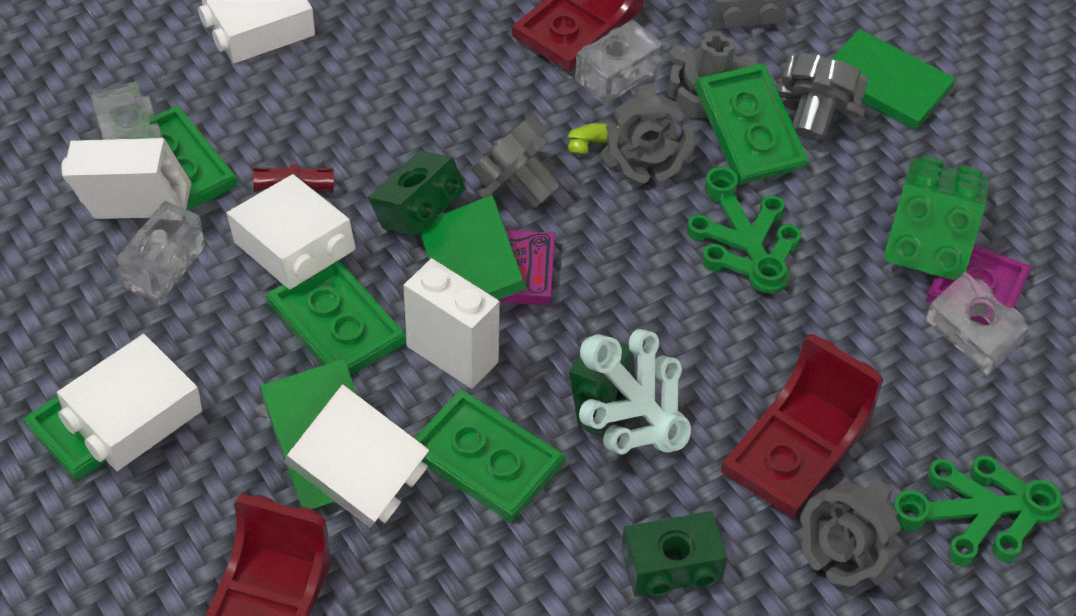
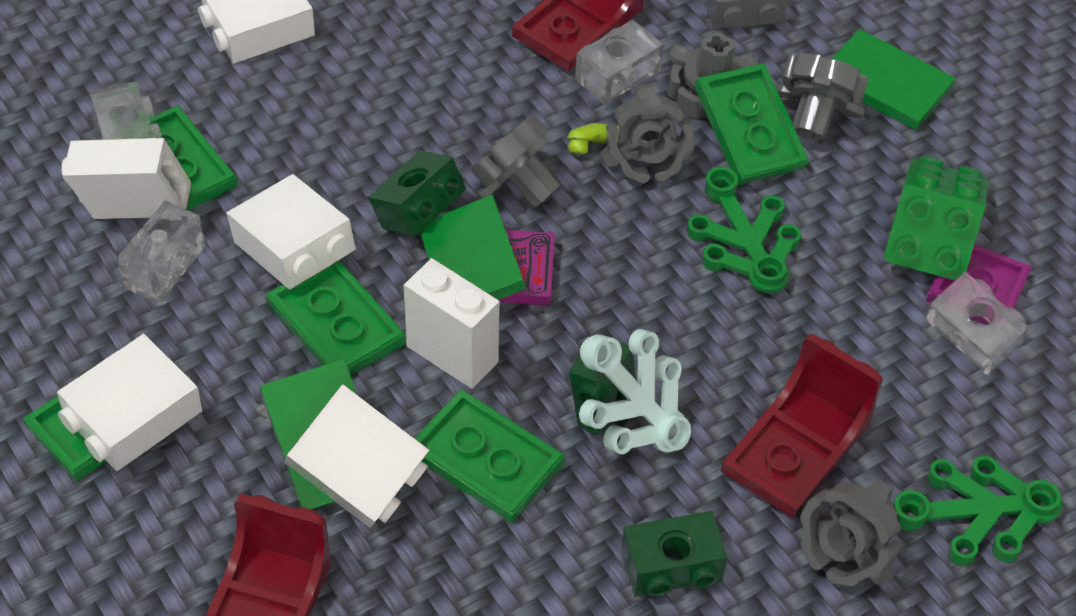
(316, 178): dark red pin -> none

